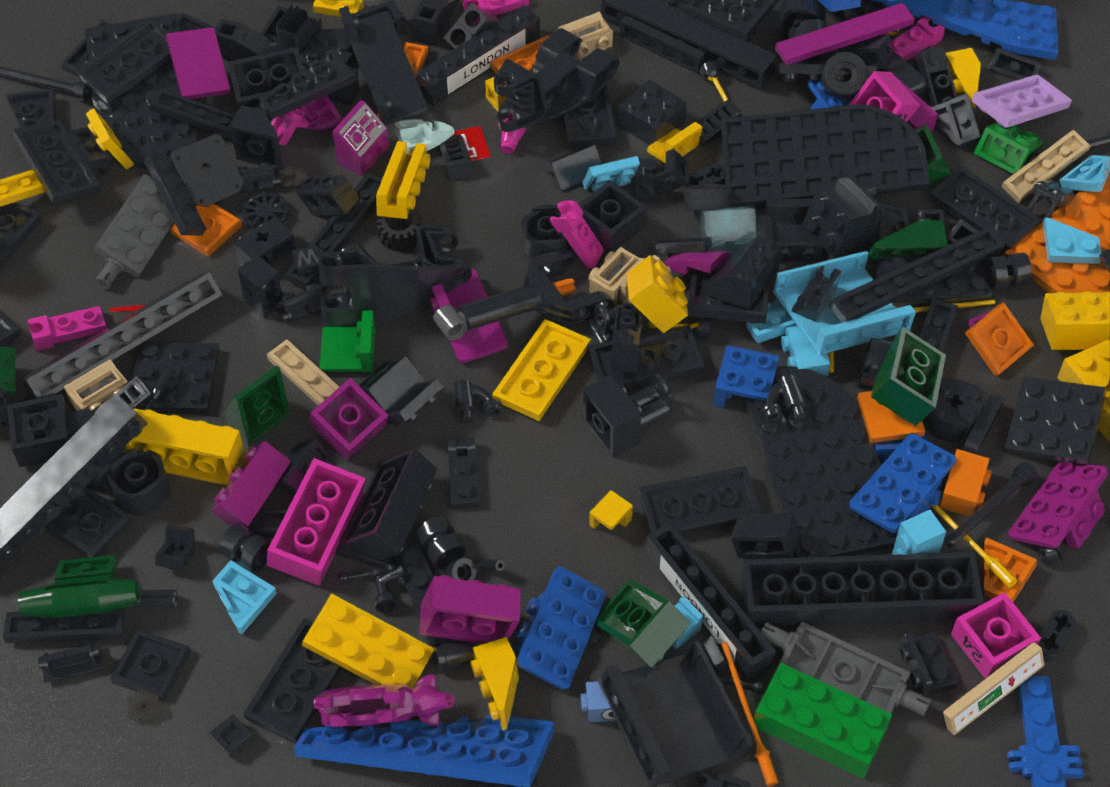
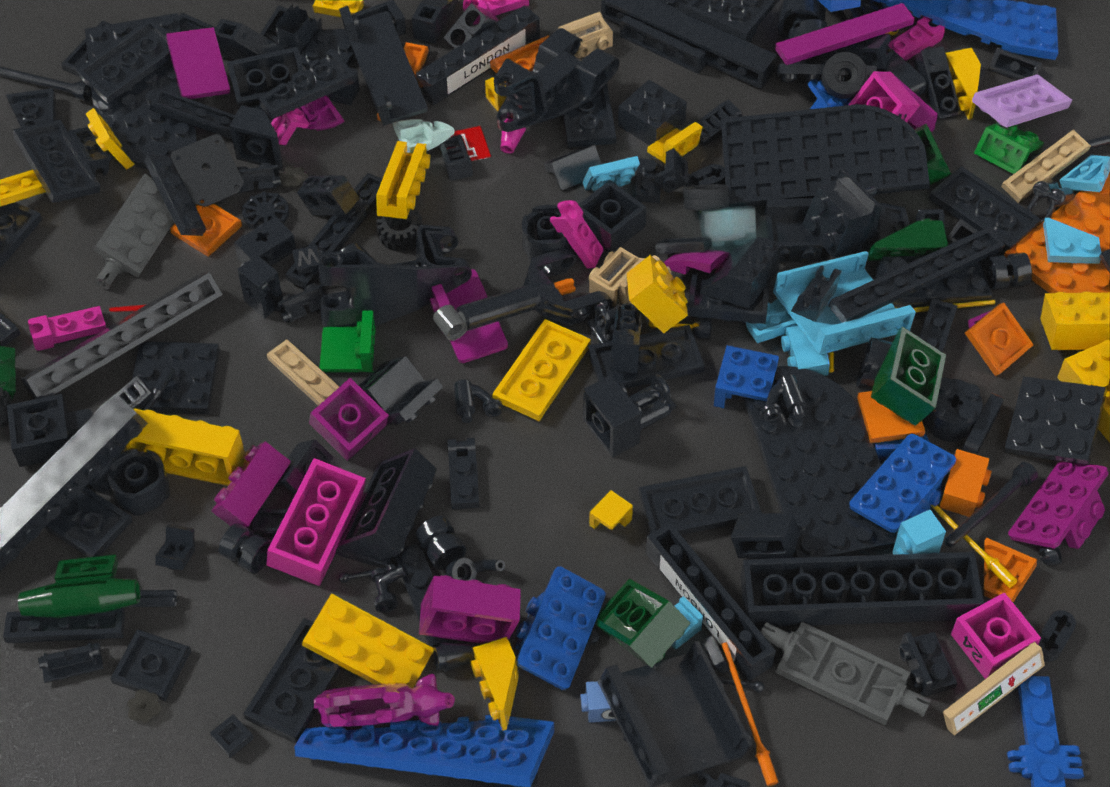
(95, 387): tan window -> none
(242, 594): medium azure wing -> none
(259, 407): dark green slope -> none
(360, 139): magenta slope -> none
(711, 72): black hinge -> none
(822, 720): green brick -> none
(958, 120): black wing -> none

